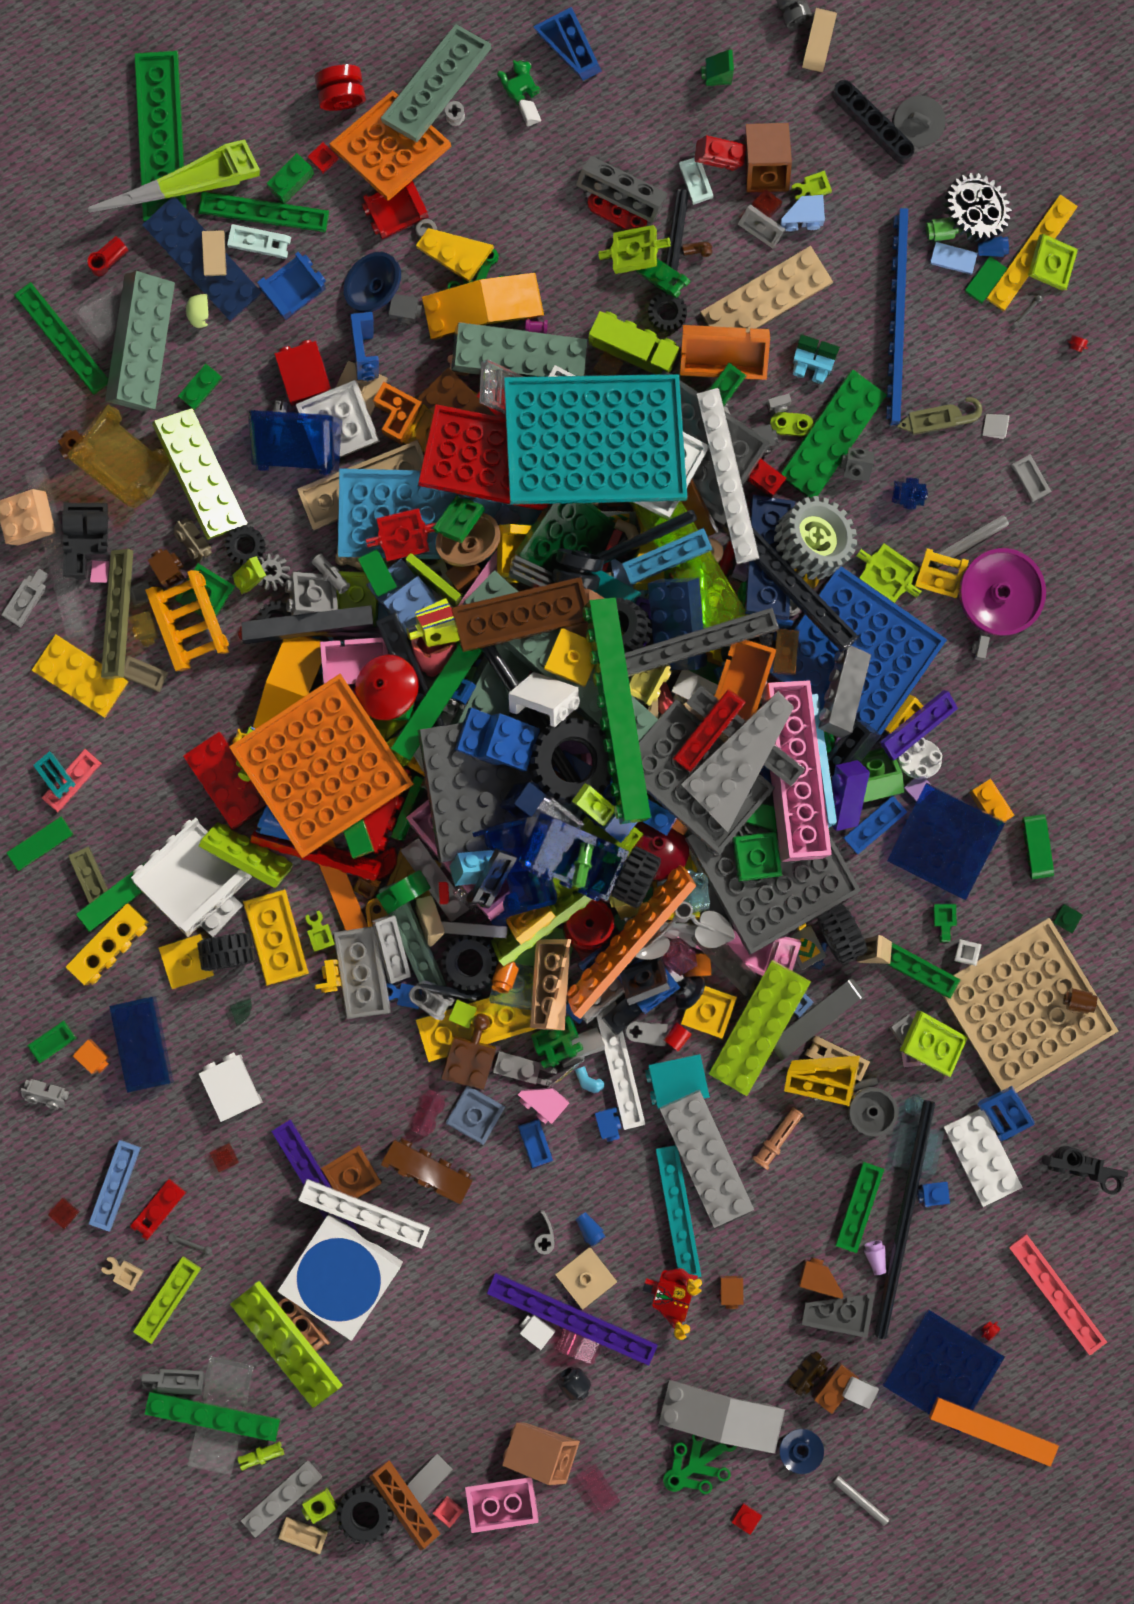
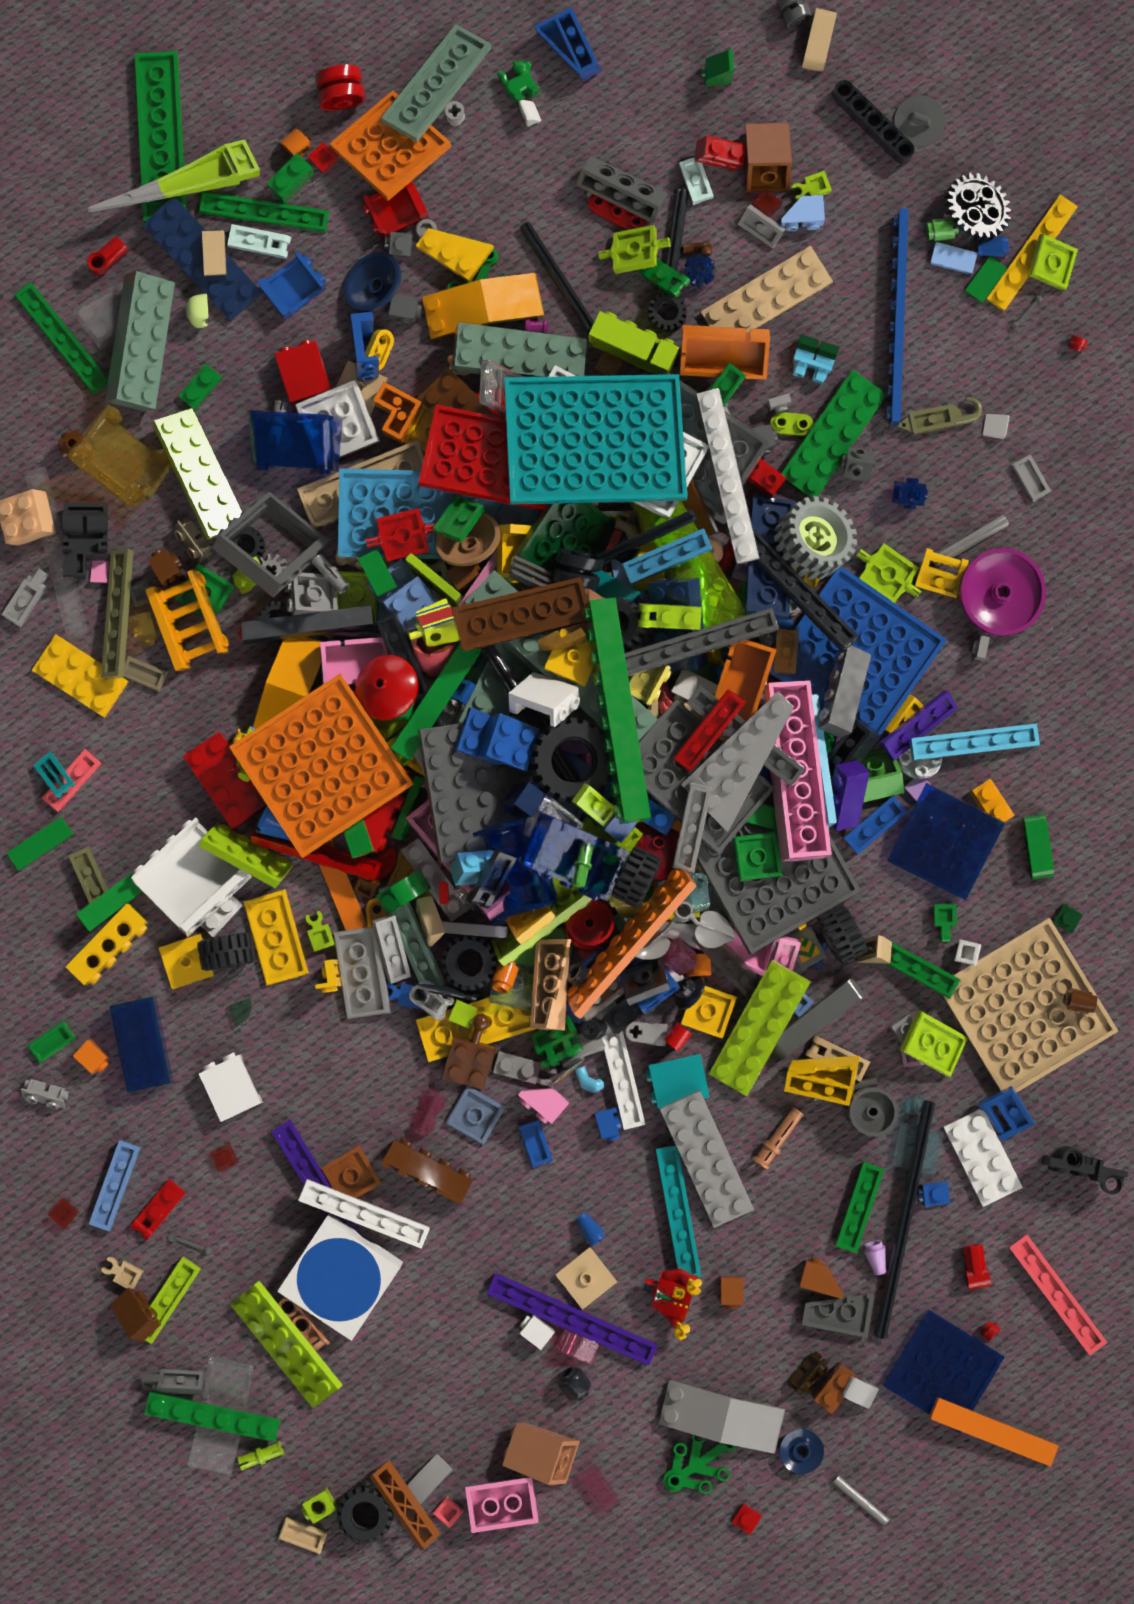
(135, 1314): none -> reddish brown brick
(281, 1498): light grey plate -> none
(289, 521): none -> dark grey window
(295, 143): none -> orange brick
(381, 350): none -> yellow plate
(398, 243): none -> dark grey brick
(550, 1237): light grey panel -> none
(554, 641): none -> pearl gold slope
(557, 276): none -> black axle
(578, 975): none -> black tile
(601, 1028): none -> black bush
(670, 616): none -> lime plate
(692, 827): none -> light grey tile
(698, 277): none -> clear blue brick
(974, 742): none -> medium azure plate
(976, 1269): none -> red piece

